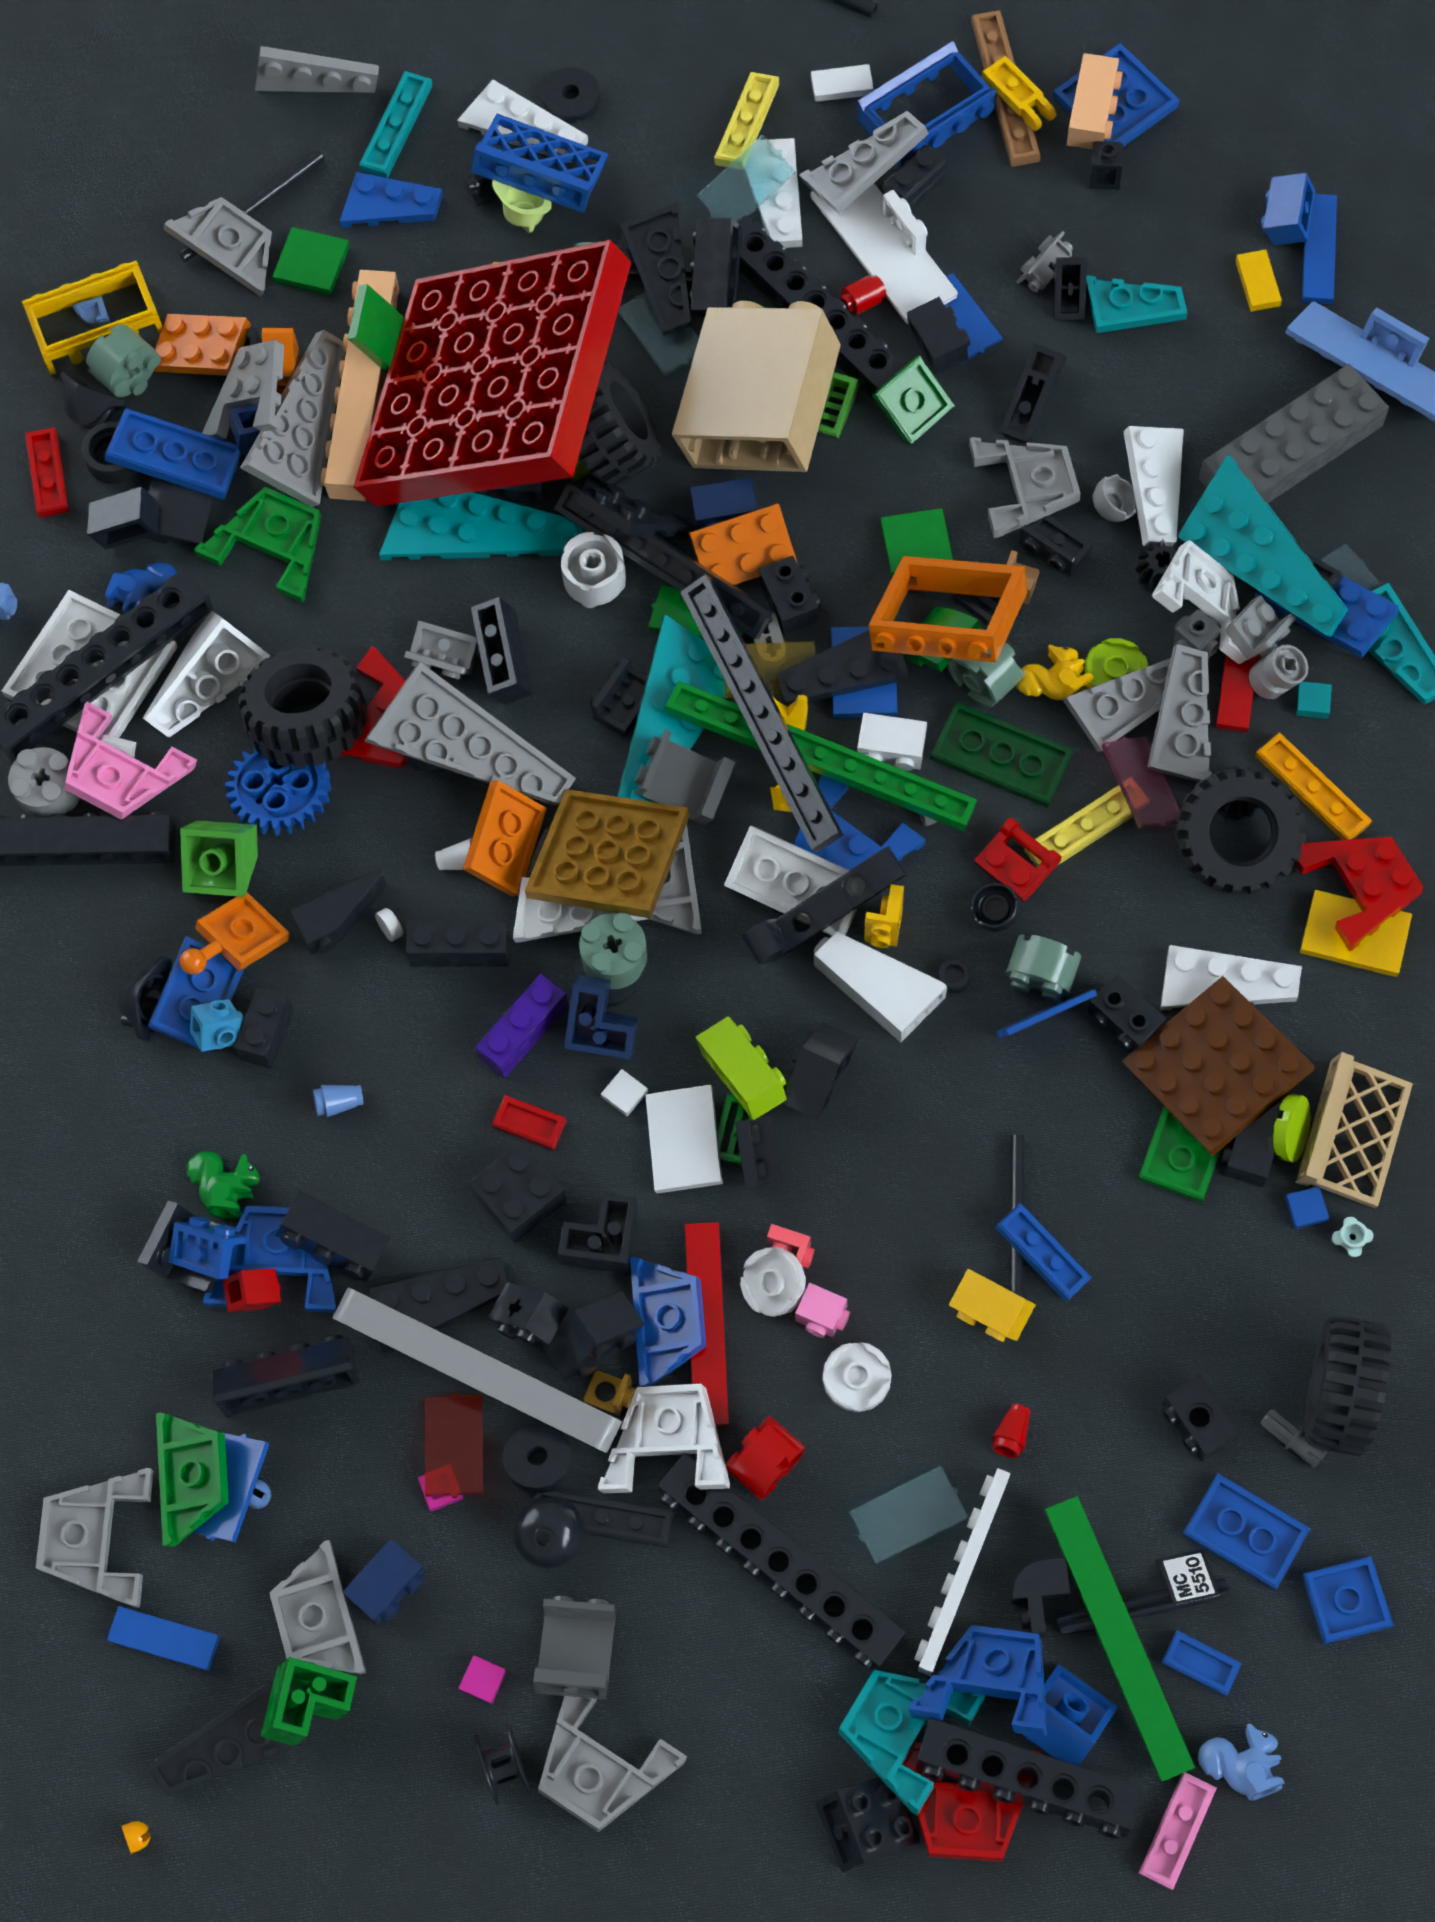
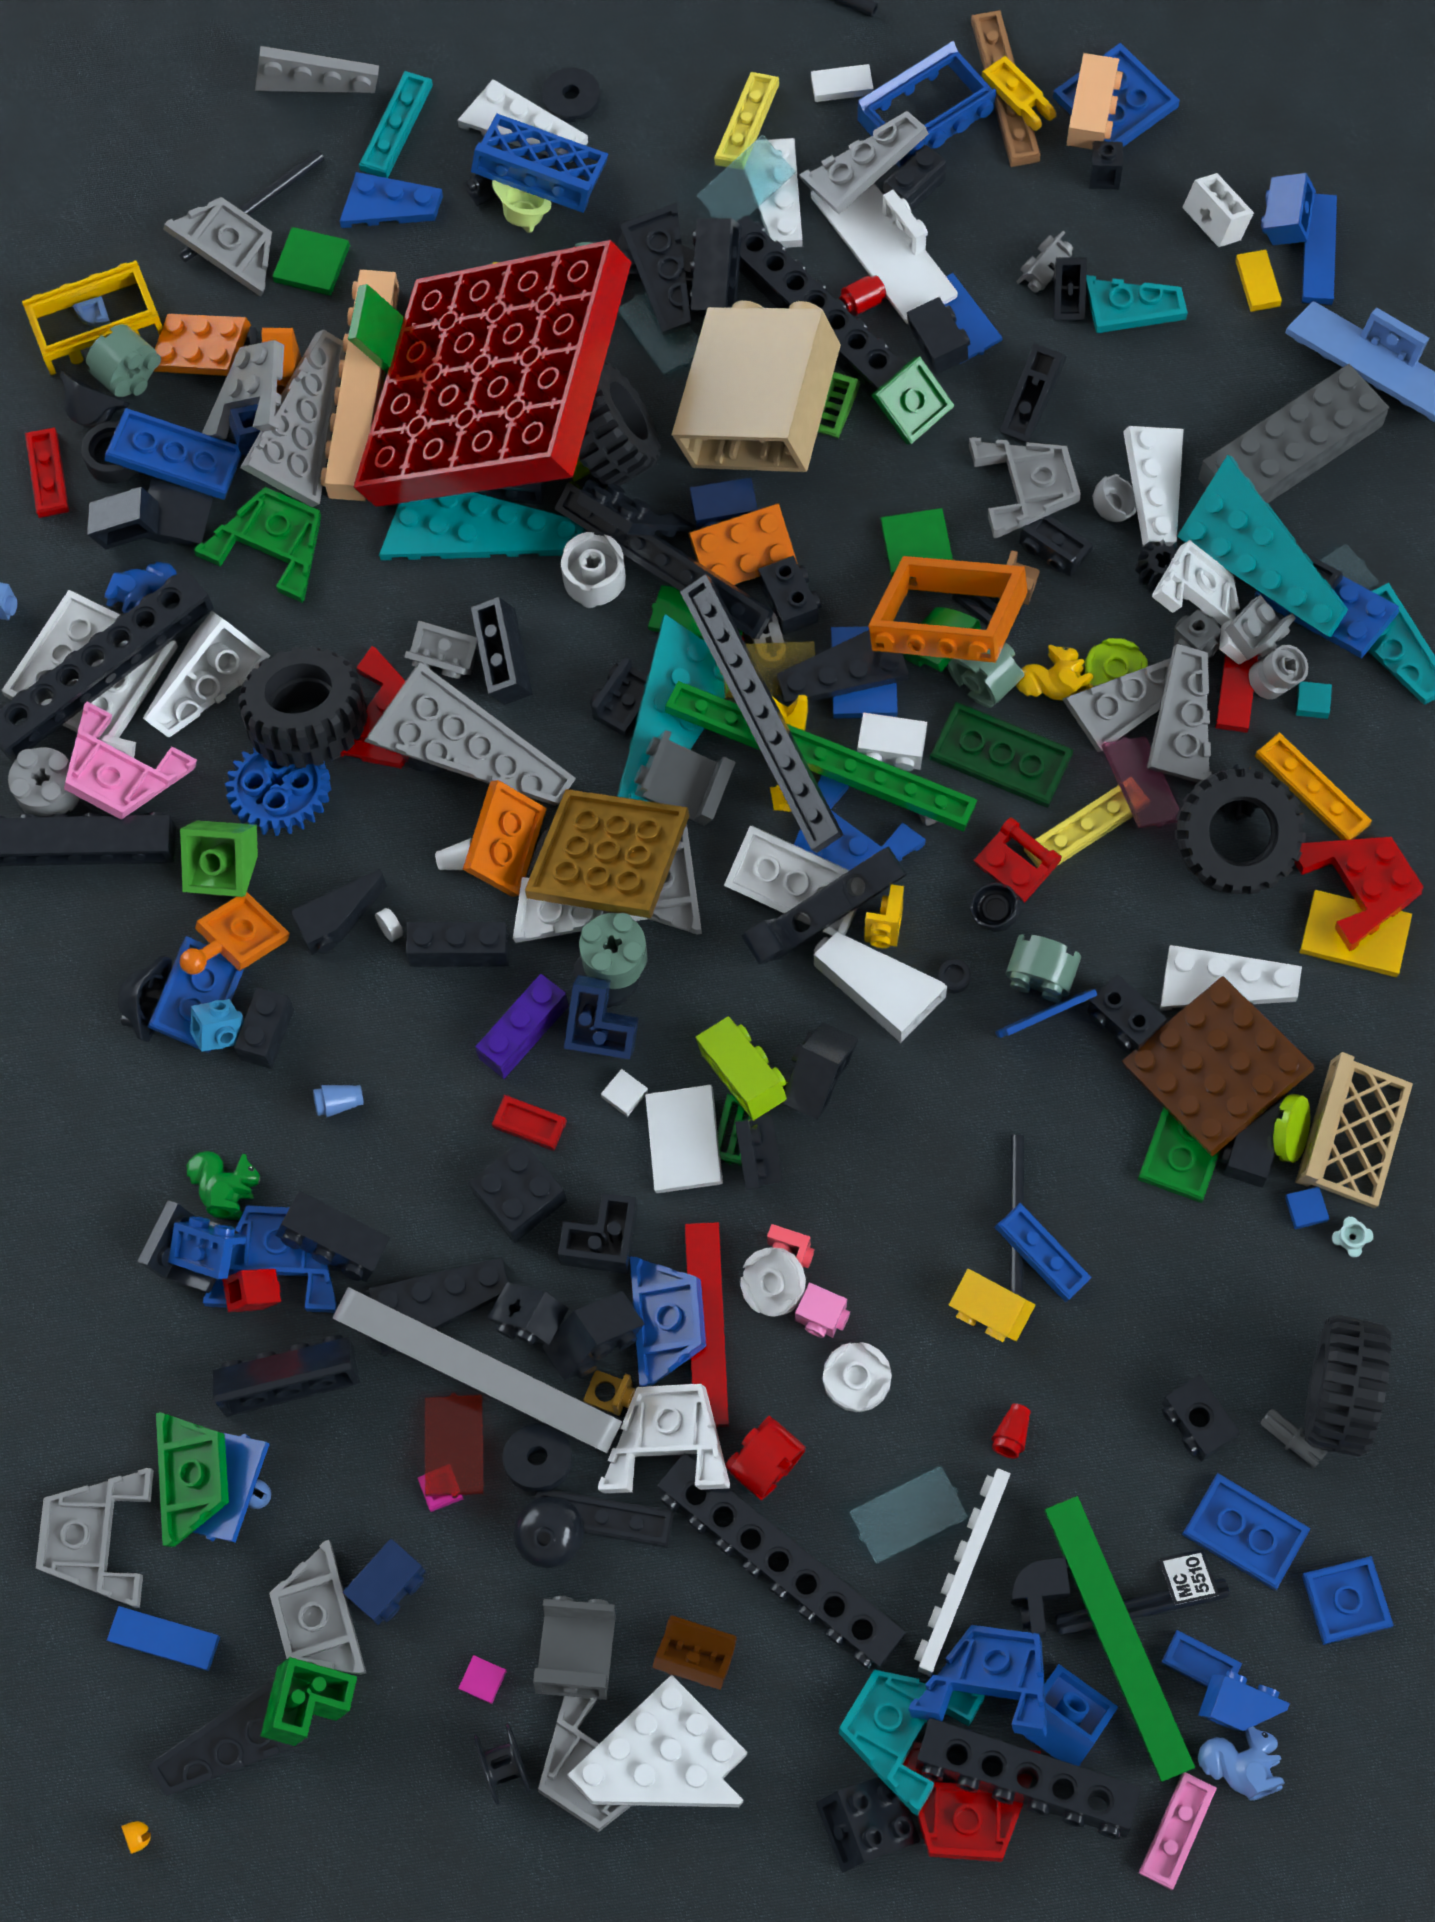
(662, 1756): none -> white wing
(695, 1652): none -> reddish brown bracket
(1218, 210): none -> white brick
(1237, 1704): none -> blue slope

